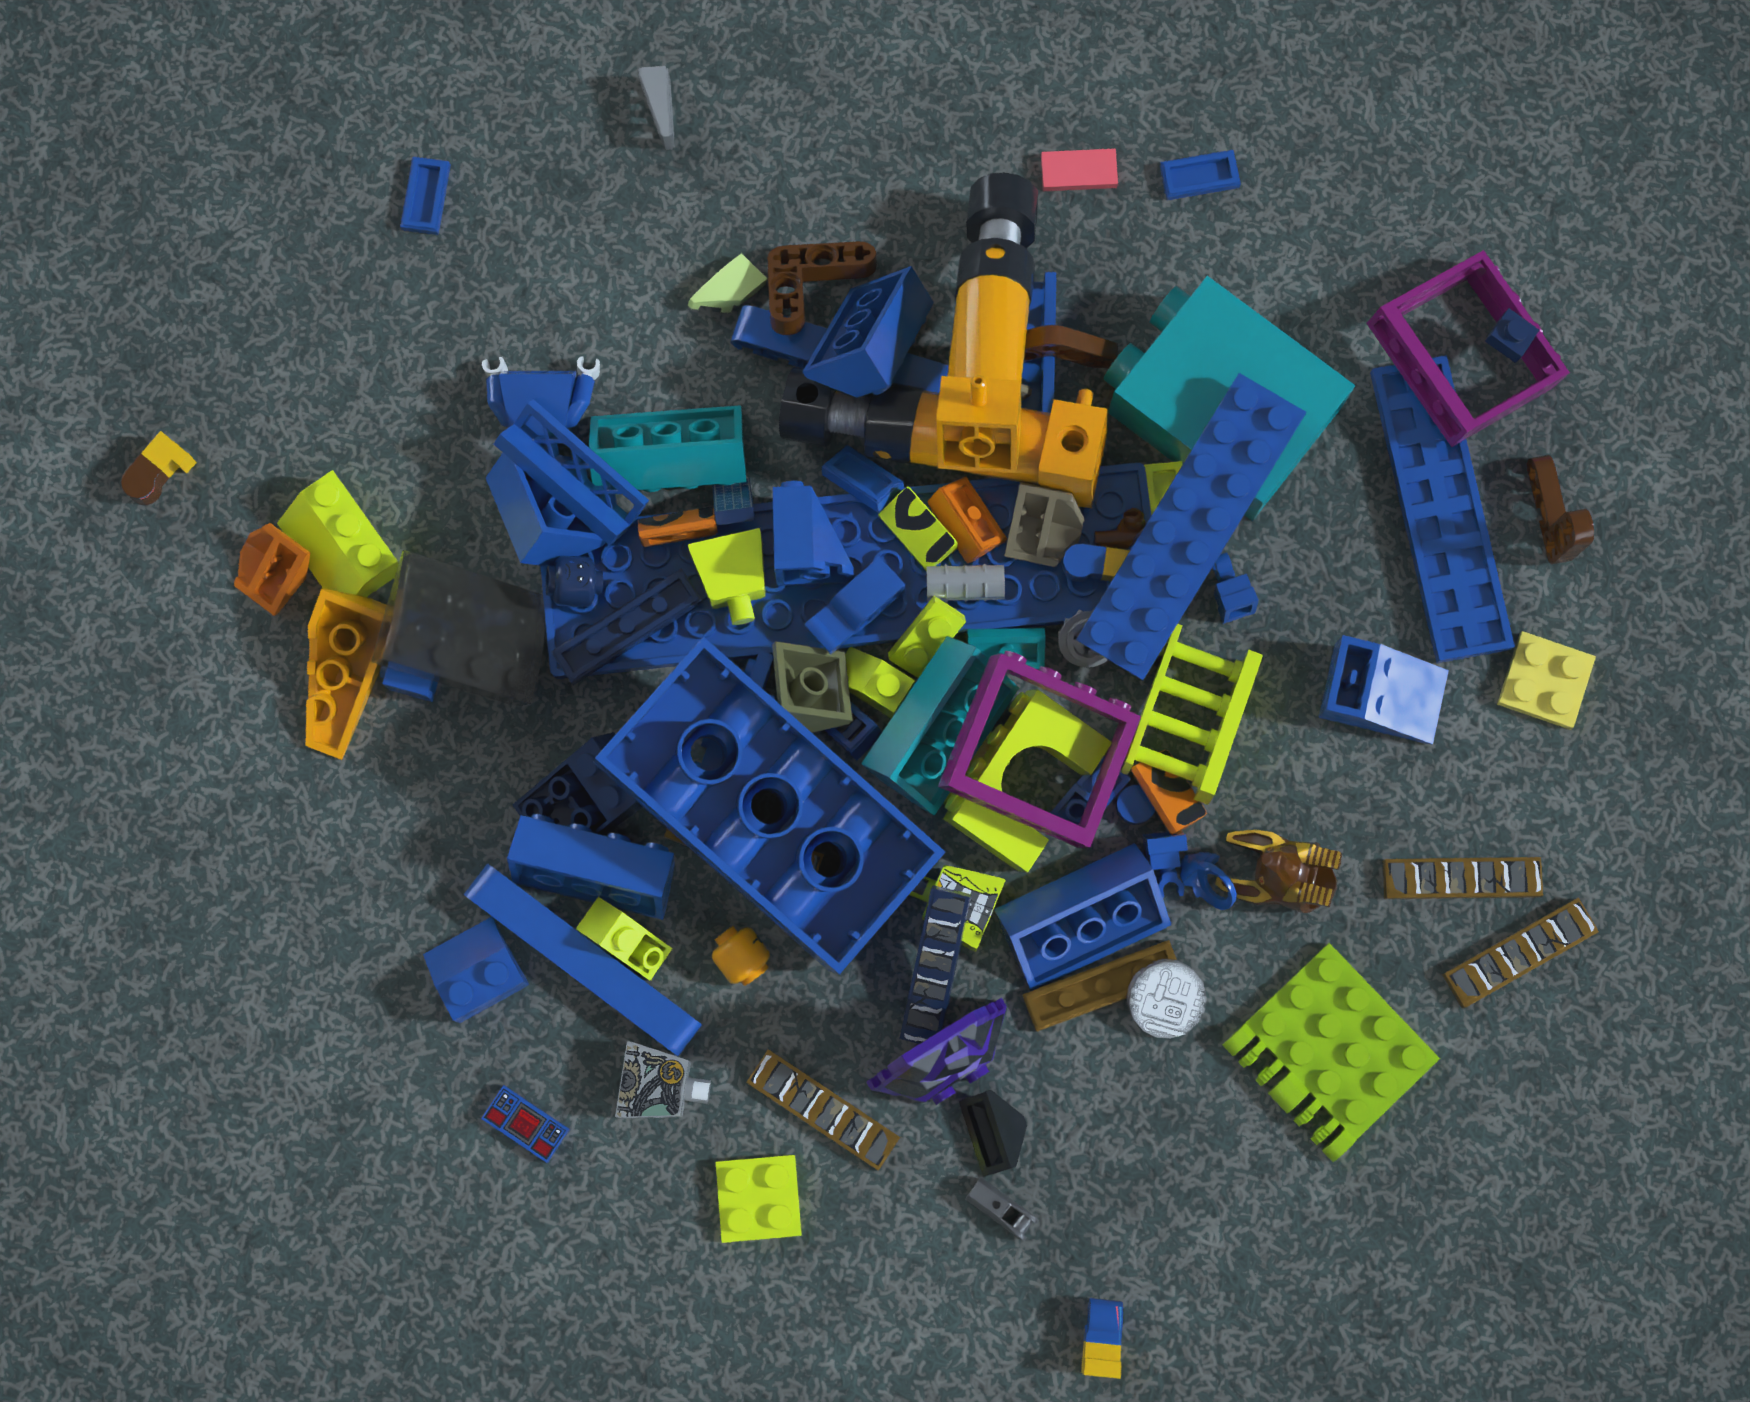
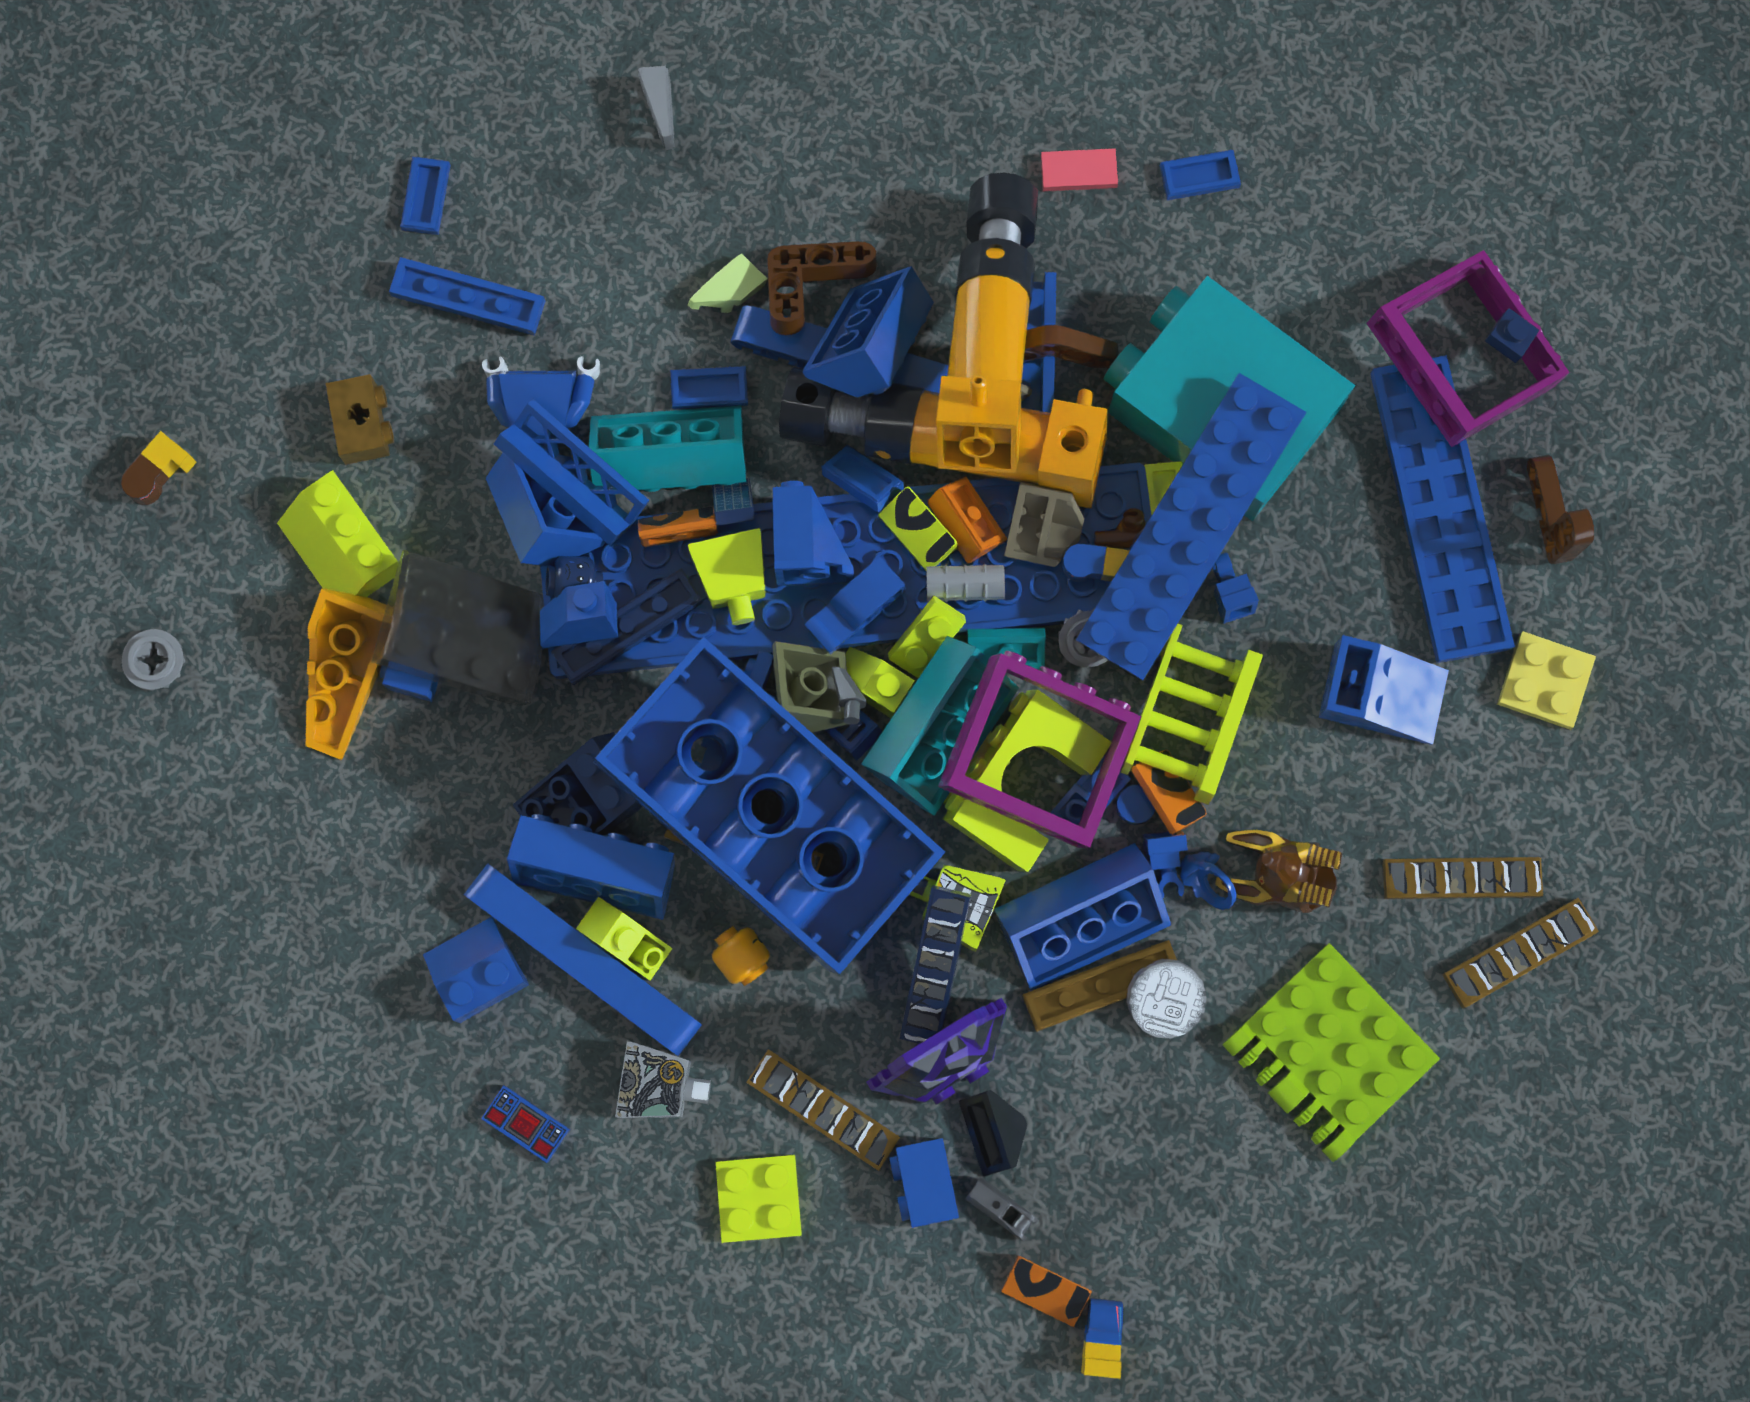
(141, 647): none -> light grey gear
(271, 568): orange slope -> none
(346, 402): none -> pearl gold brick
(467, 296): none -> blue plate
(579, 616): none -> blue slope
(709, 387): none -> blue tile
(848, 695): none -> dark grey bar
(925, 1183): none -> blue brick
(1046, 1291): none -> slope

